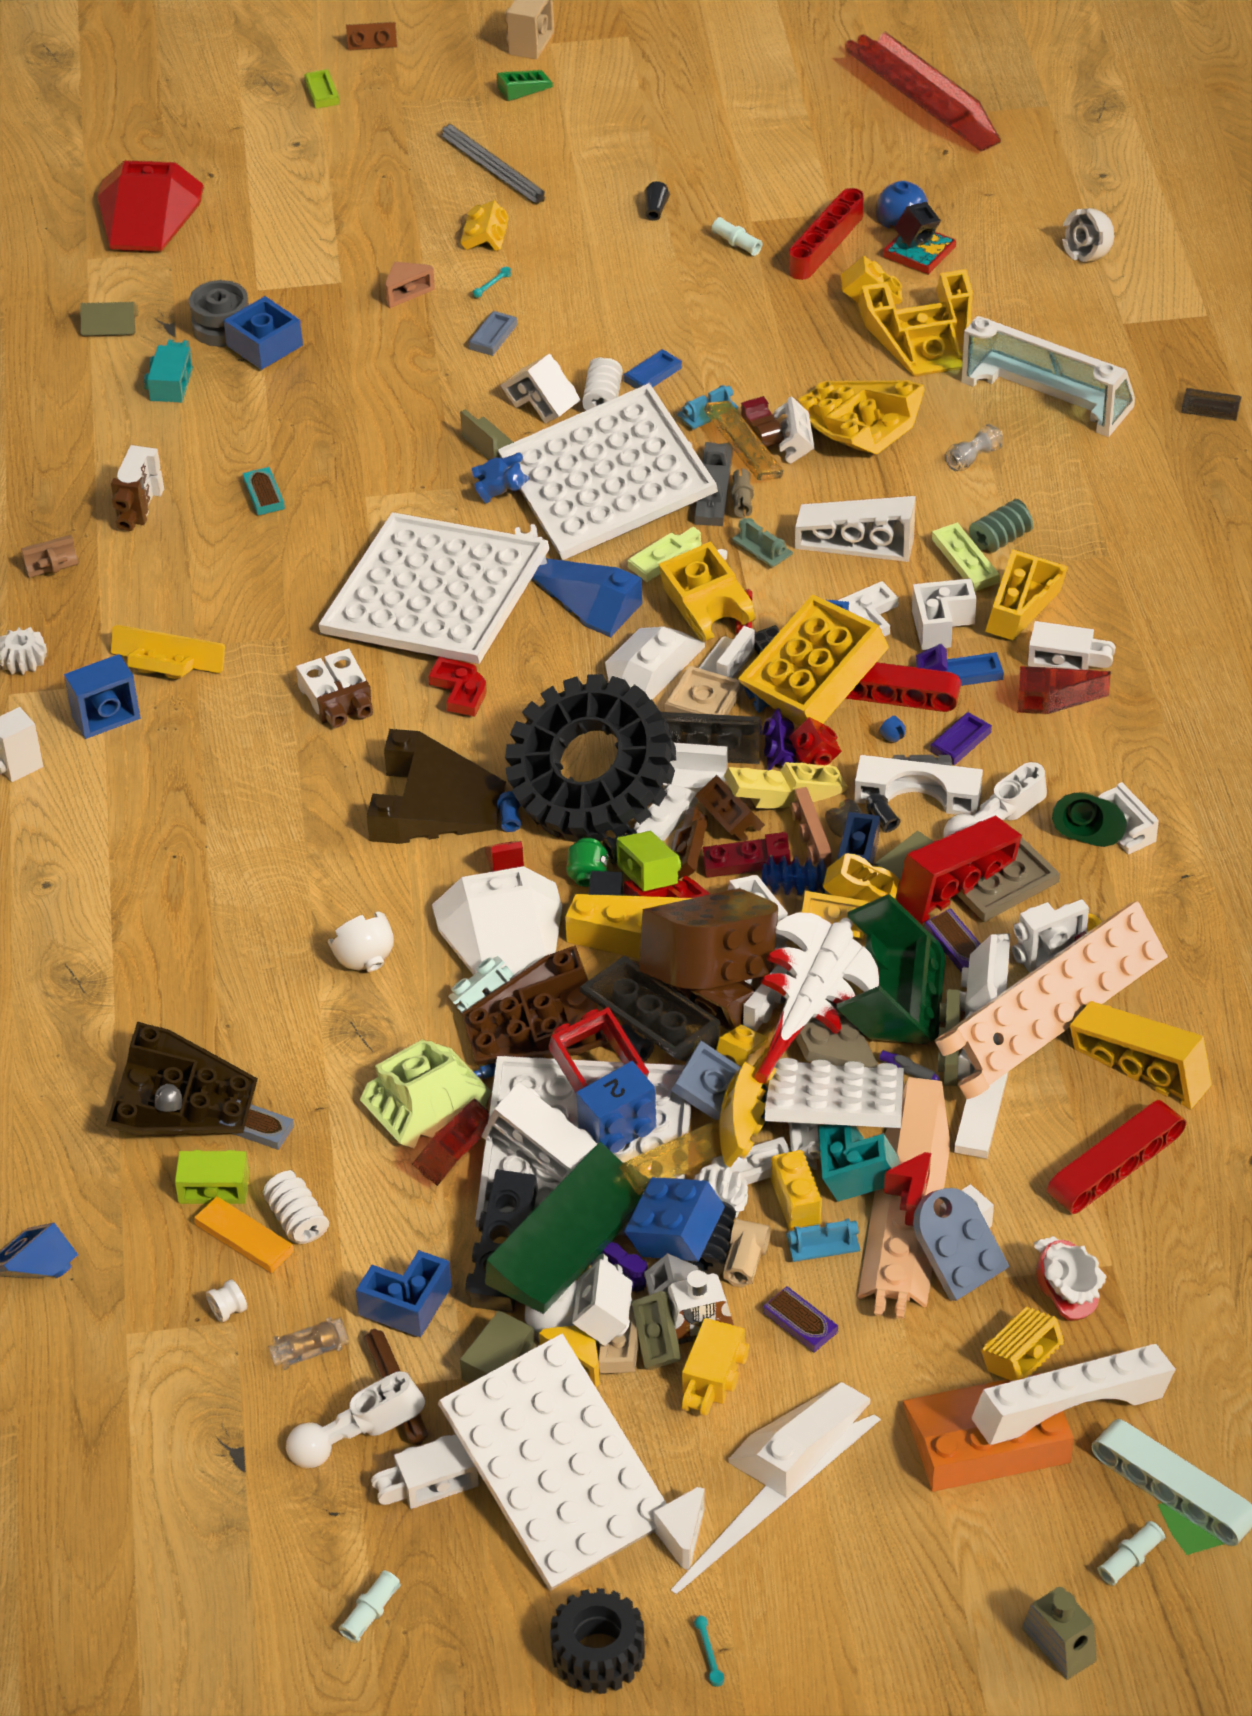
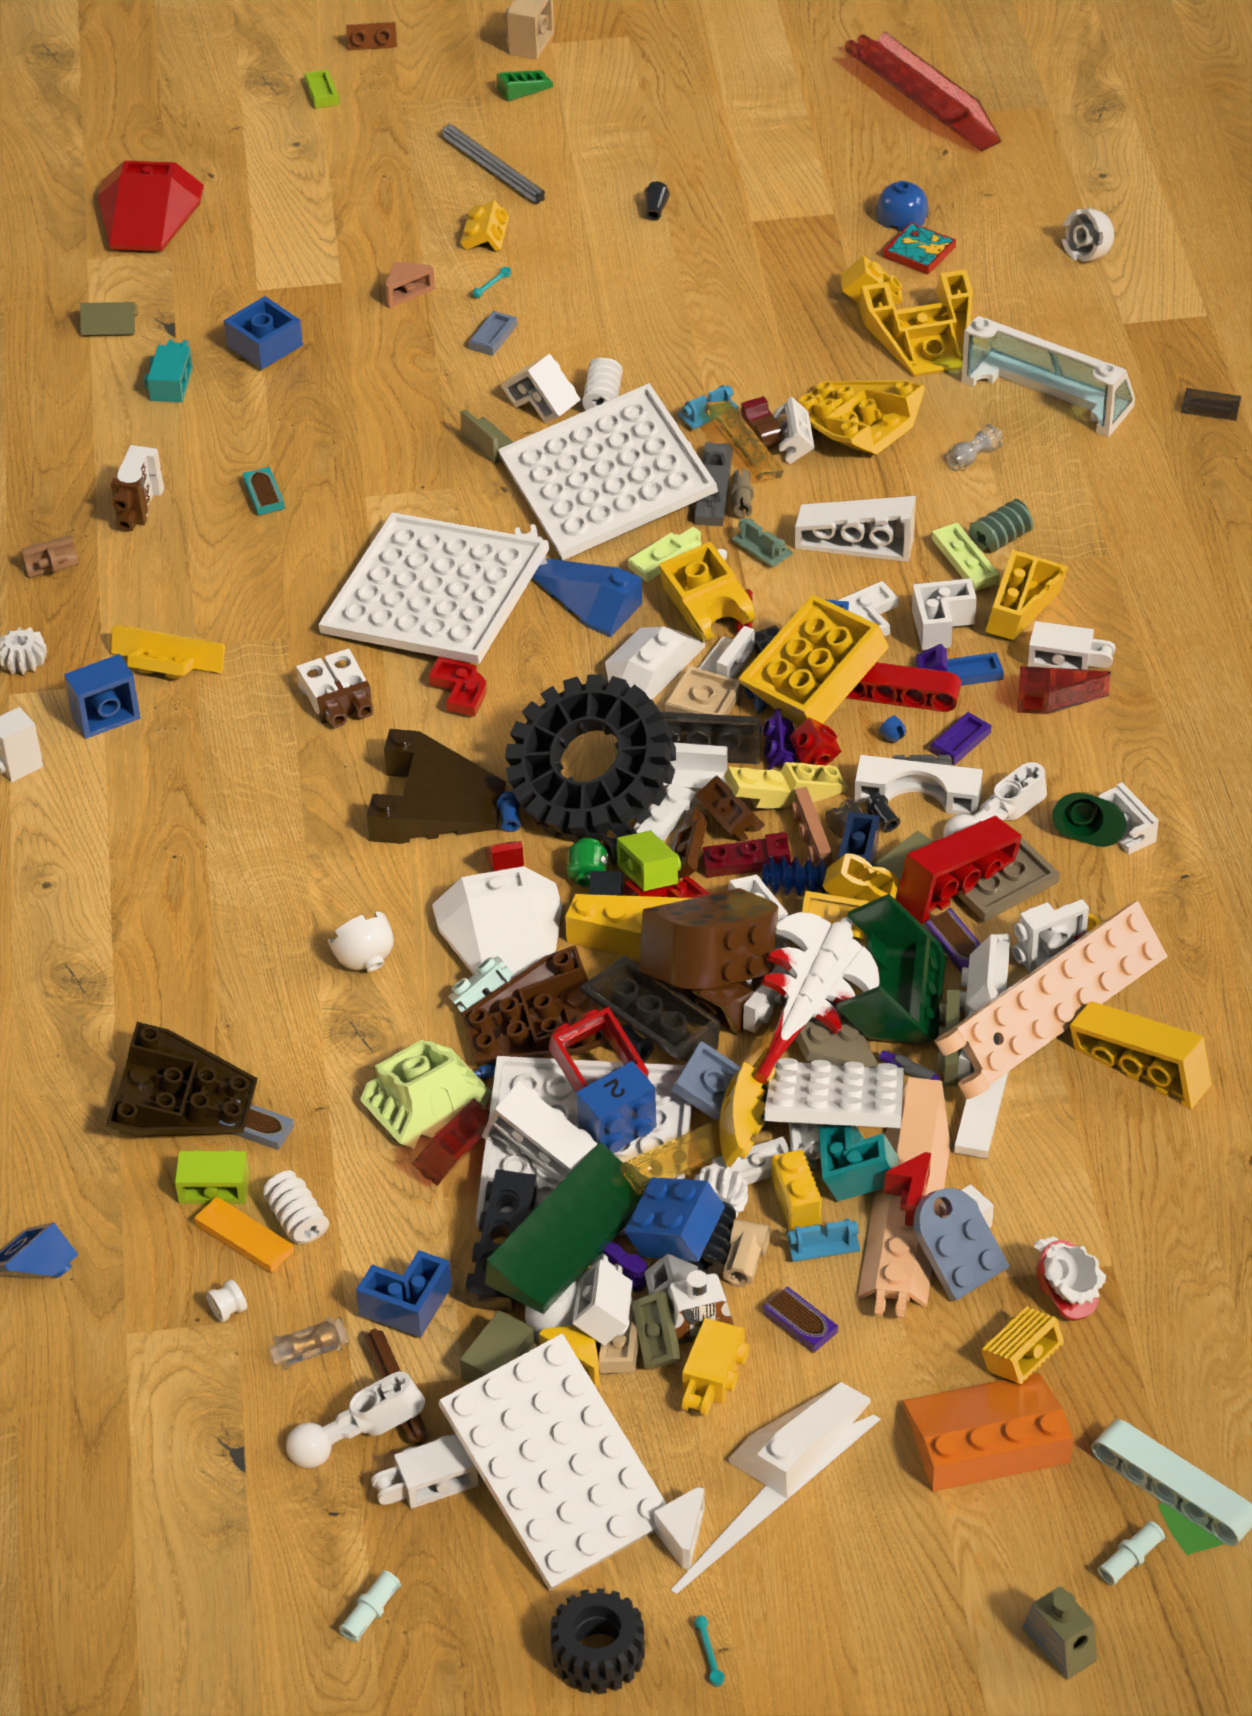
(168, 1098): flat silver hinge -> none
(211, 306): dark grey wheel -> none
(496, 477): blue animal -> none
(653, 370): blue tile -> none
(737, 236): light aqua pin -> none
(741, 1043): yellow bracket -> none
(826, 233): red beam -> none
(917, 224): black brick -> none
(1018, 1406): white arch -> none
(1116, 1156): red beam -> none

